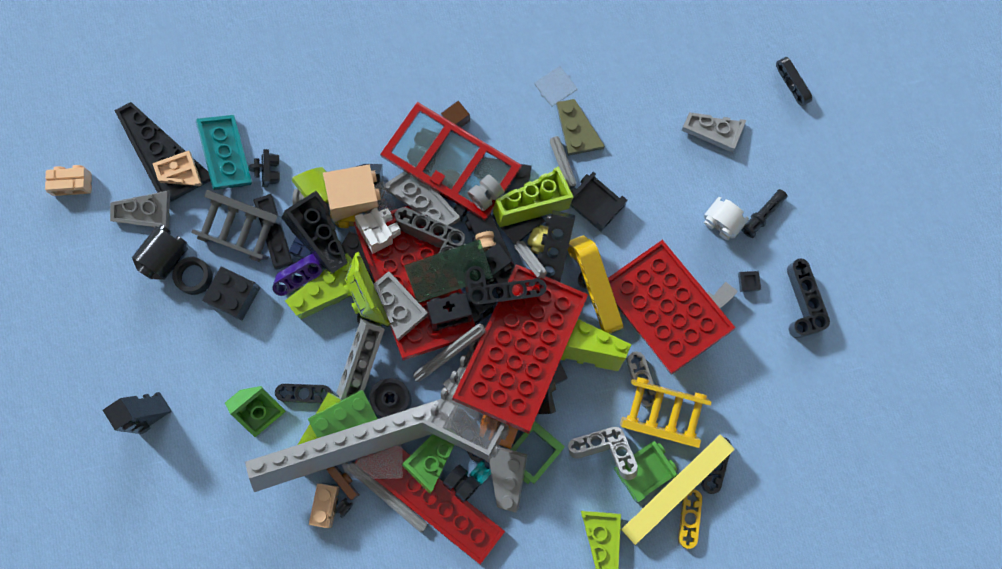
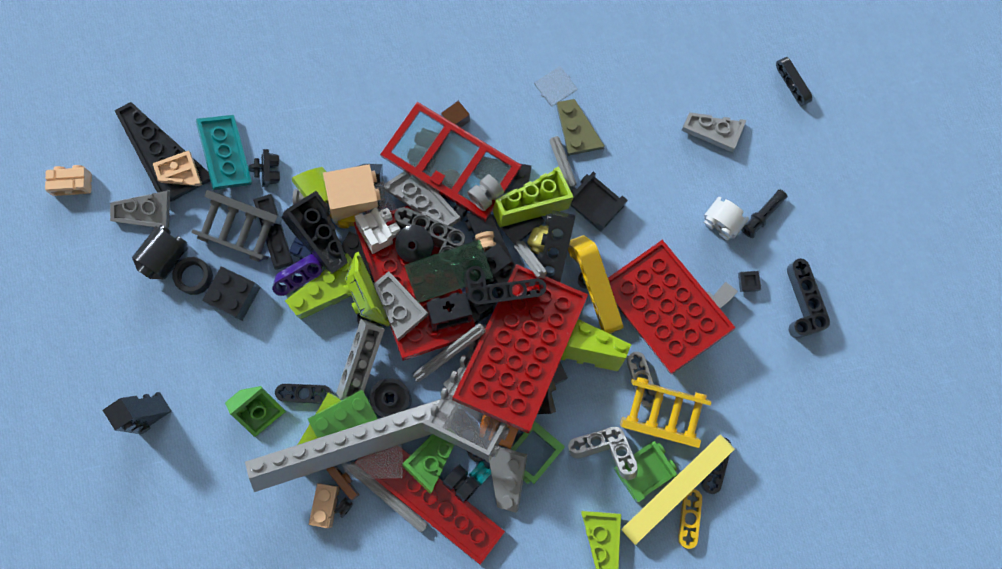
(422, 240): none -> black dish

